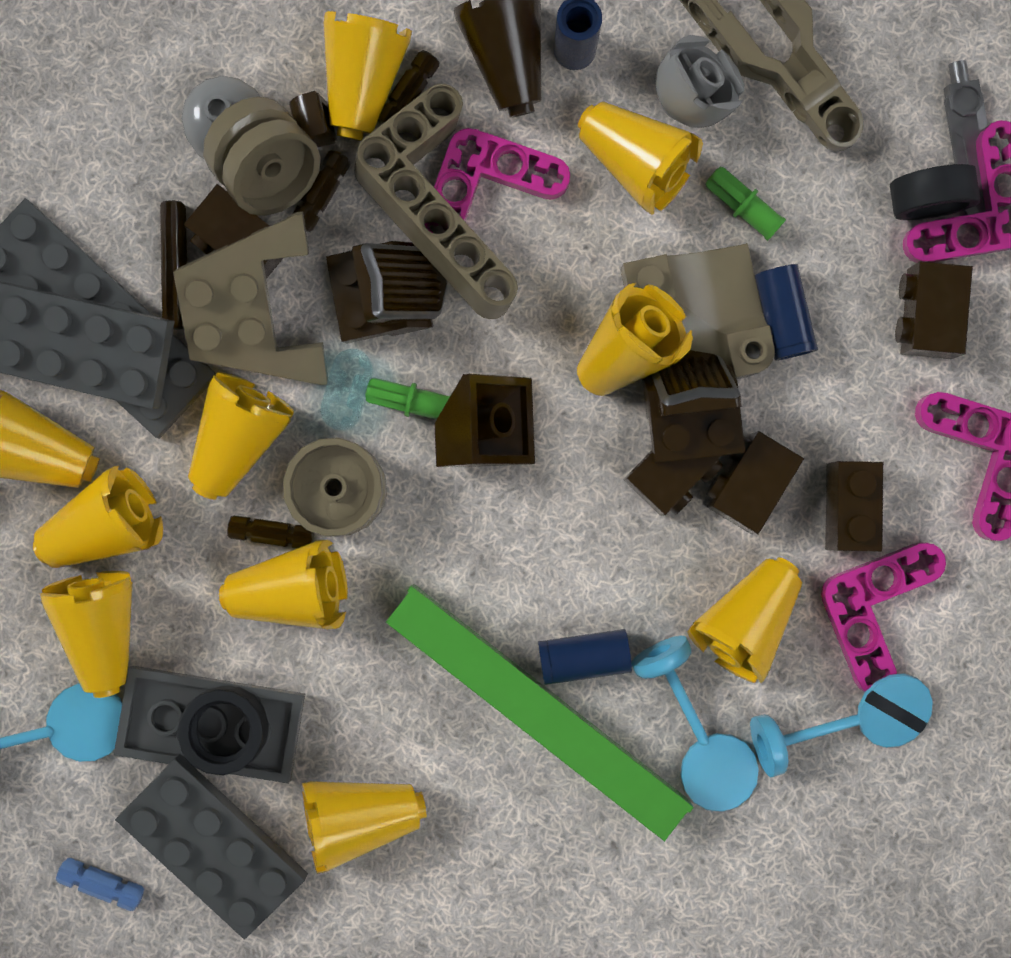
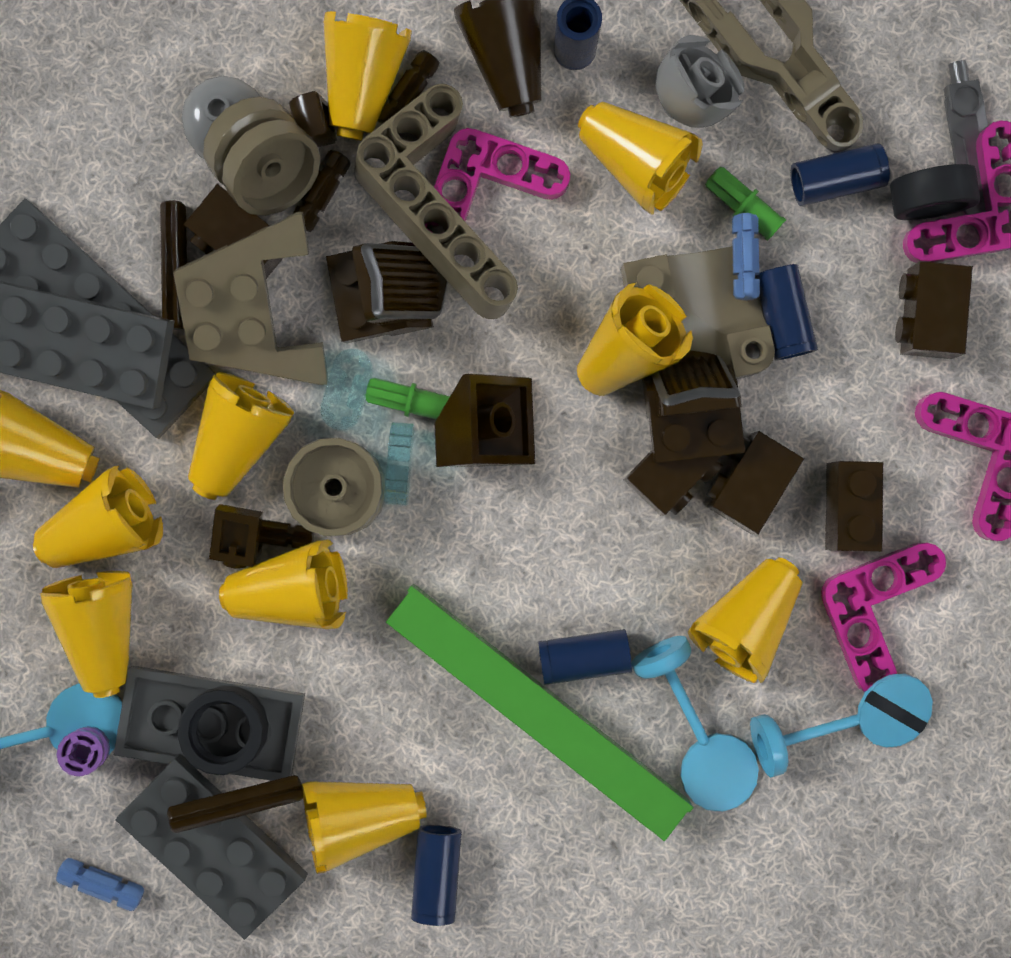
(91, 746): none -> medium lavender wheel
(234, 803): none -> dark brown axle
(236, 536): none -> dark brown bracket
(399, 463): none -> clear light blue beam
(436, 875): none -> dark blue pin
(745, 256): none -> medium blue axle
(840, 174): none -> dark blue pin

